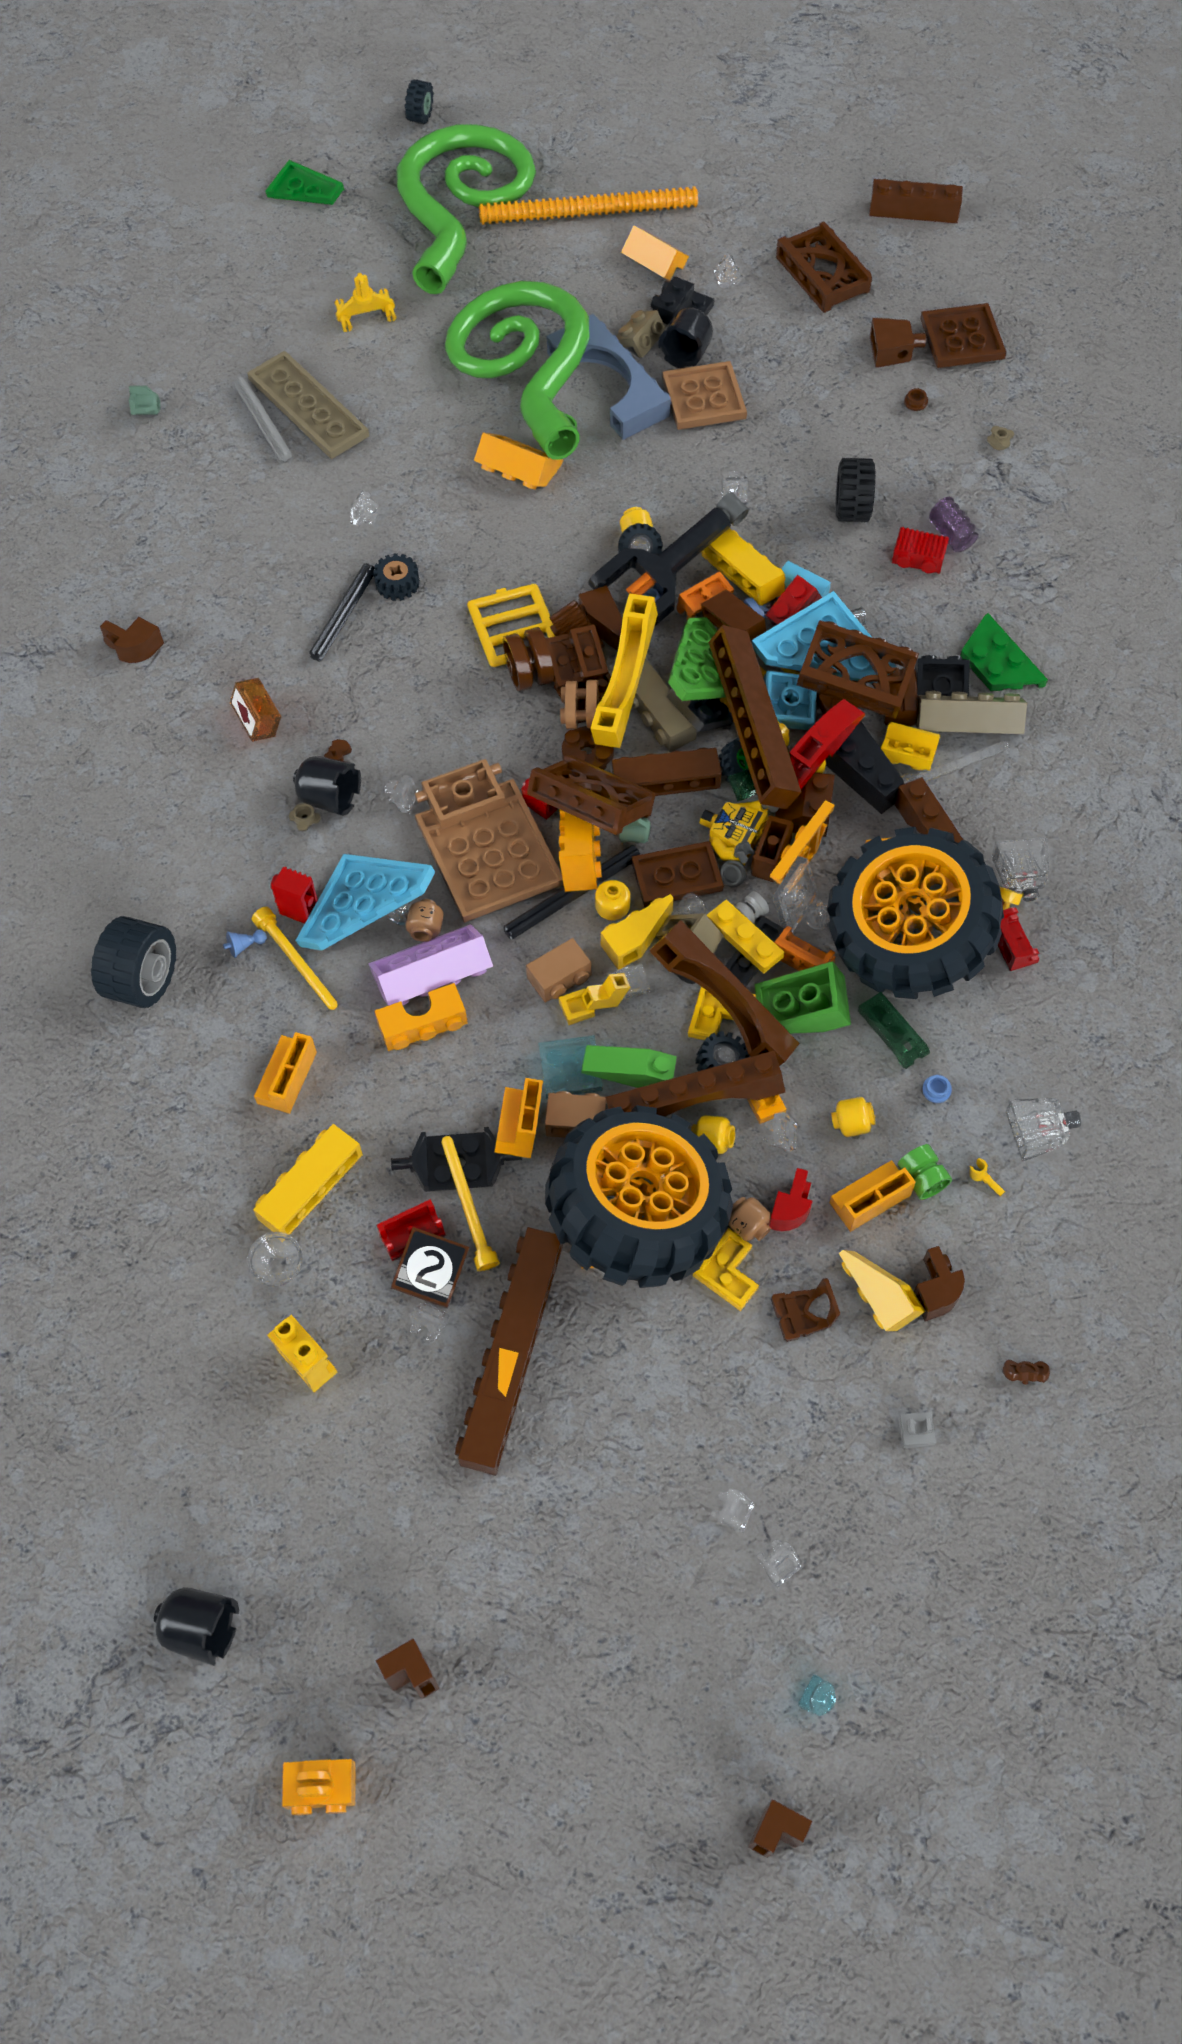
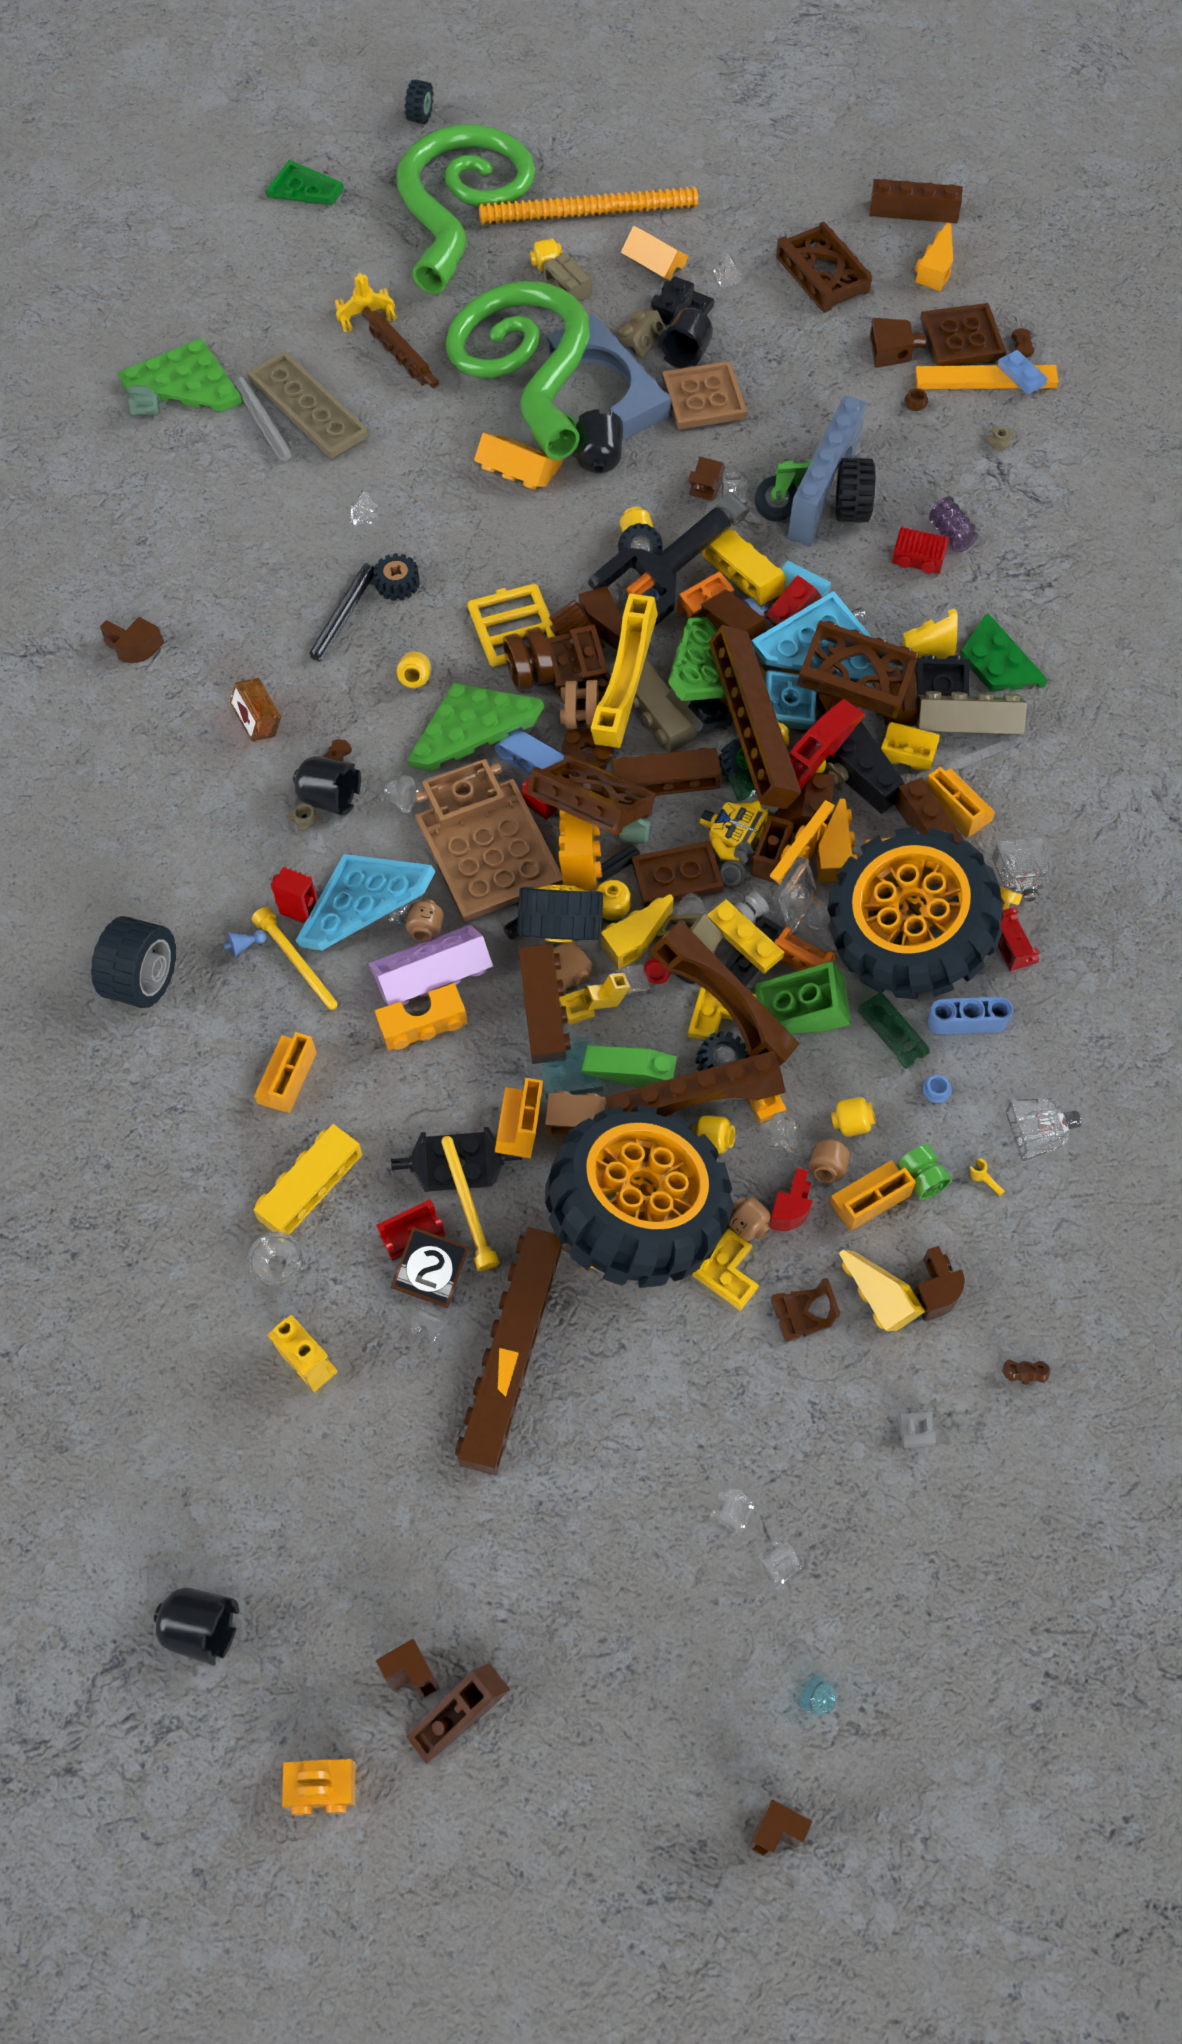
(185, 375): none -> bright green plate
(396, 344): none -> reddish brown plate
(413, 669): none -> yellow head
(458, 1711): none -> reddish brown slope
(469, 719): none -> bright green plate
(526, 752): none -> medium blue beam
(543, 1003): none -> reddish brown brick
(544, 251): none -> yellow head
(560, 913): none -> black wheel
(569, 276): none -> dark tan brick
(599, 441): none -> black cylinder
(655, 971): none -> red plate
(706, 478): none -> reddish brown brick
(776, 493): none -> plate
(829, 1161): none -> medium nougat head
(835, 844): none -> light orange slope
(838, 442): none -> sand blue arch
(840, 773): none -> dark tan plate
(934, 638): none -> yellow slope
(937, 262): none -> light orange slope
(959, 801): none -> light orange piece
(974, 377): none -> light orange tile
(980, 1008): none -> medium blue beam
(1022, 372): none -> medium blue plate
(1023, 341): none -> reddish brown piece

